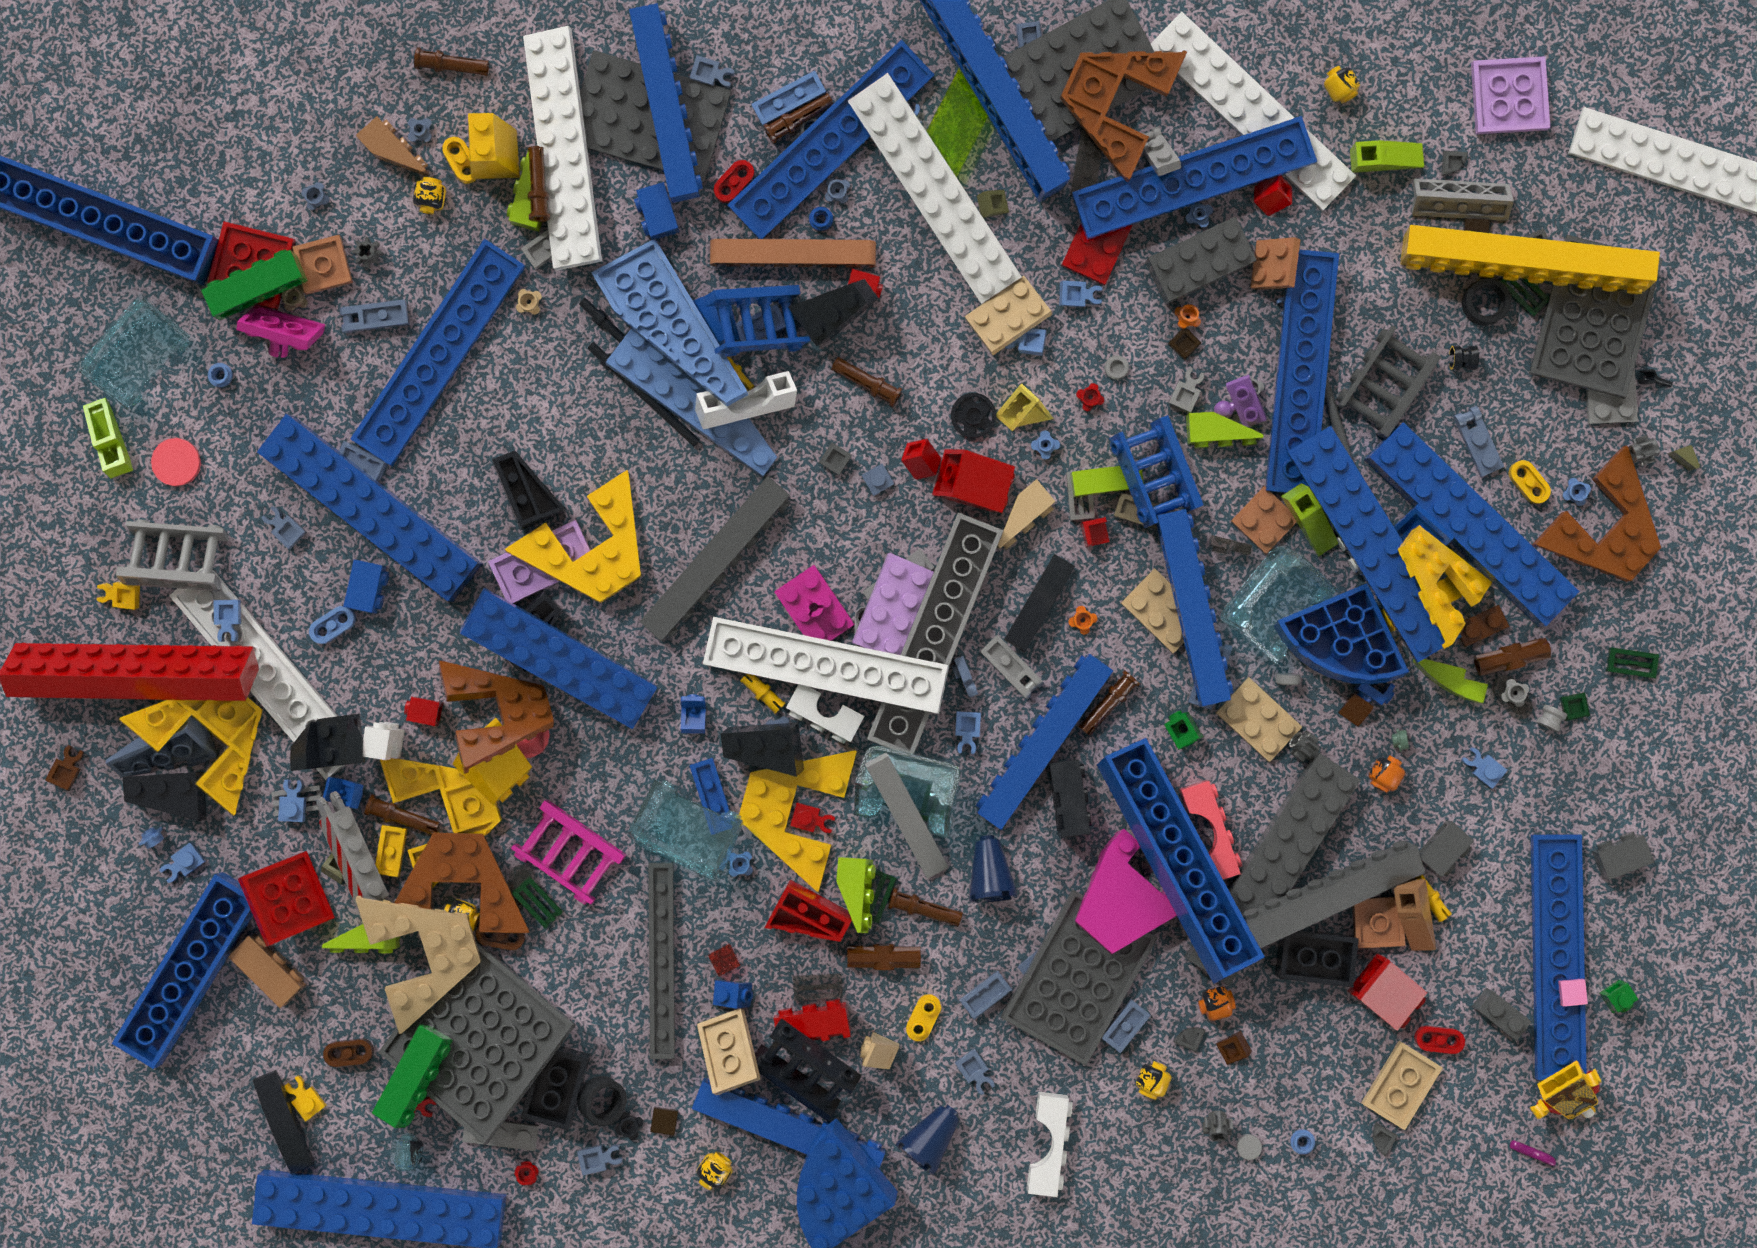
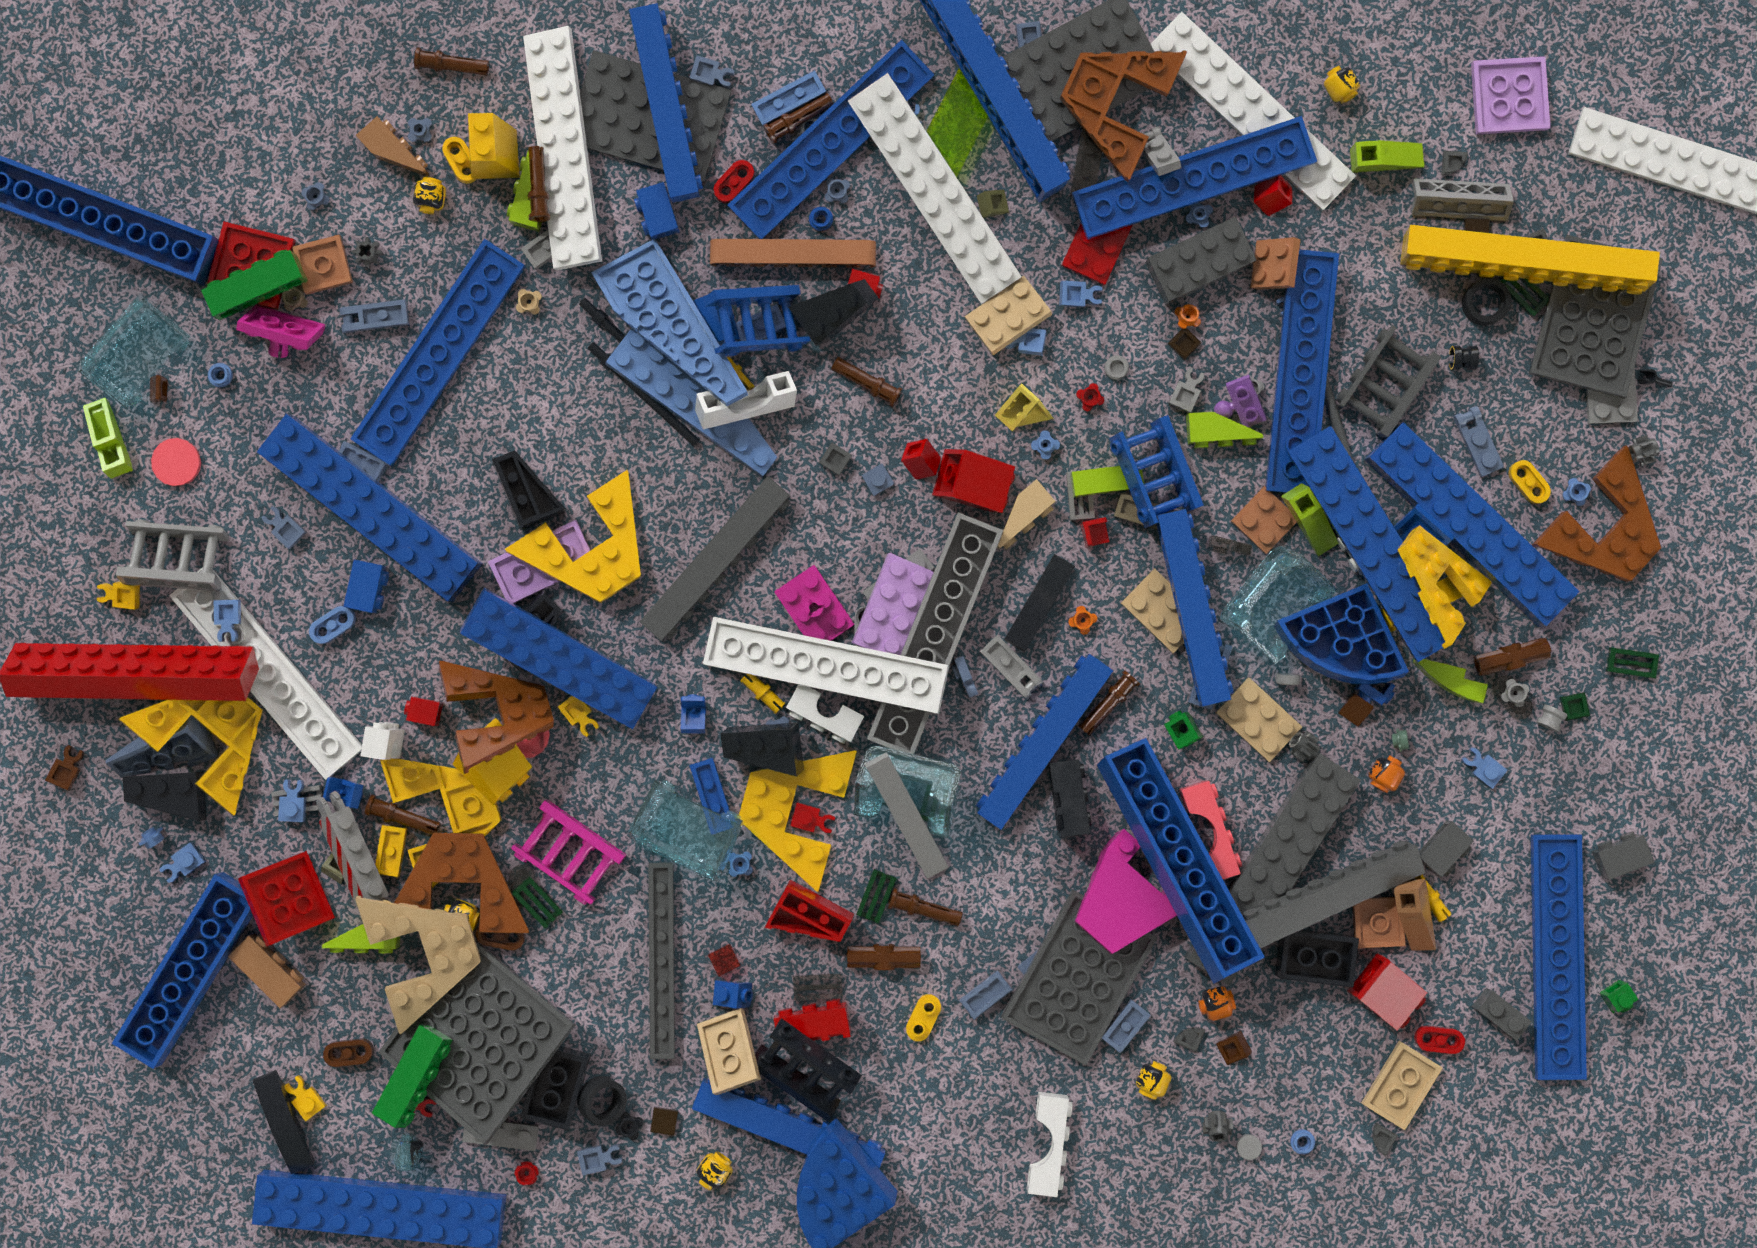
(158, 388): none -> reddish brown slope
(328, 743): black piece -> none
(576, 712): none -> yellow plate
(855, 885): lime slope -> none
(878, 1051): tan slope -> none
(930, 1138): dark blue cone -> none
(967, 726): medium blue plate -> none
(973, 415): black wheel -> none
(973, 1068): sand blue plate -> none
(990, 872): dark blue cone -> none
(1483, 625): reddish brown plate -> none
(1533, 1153): magenta piece -> none
(1568, 1093): torso -> none
(1572, 992): bright pink tile -> none
(1685, 457): olive slope -> none

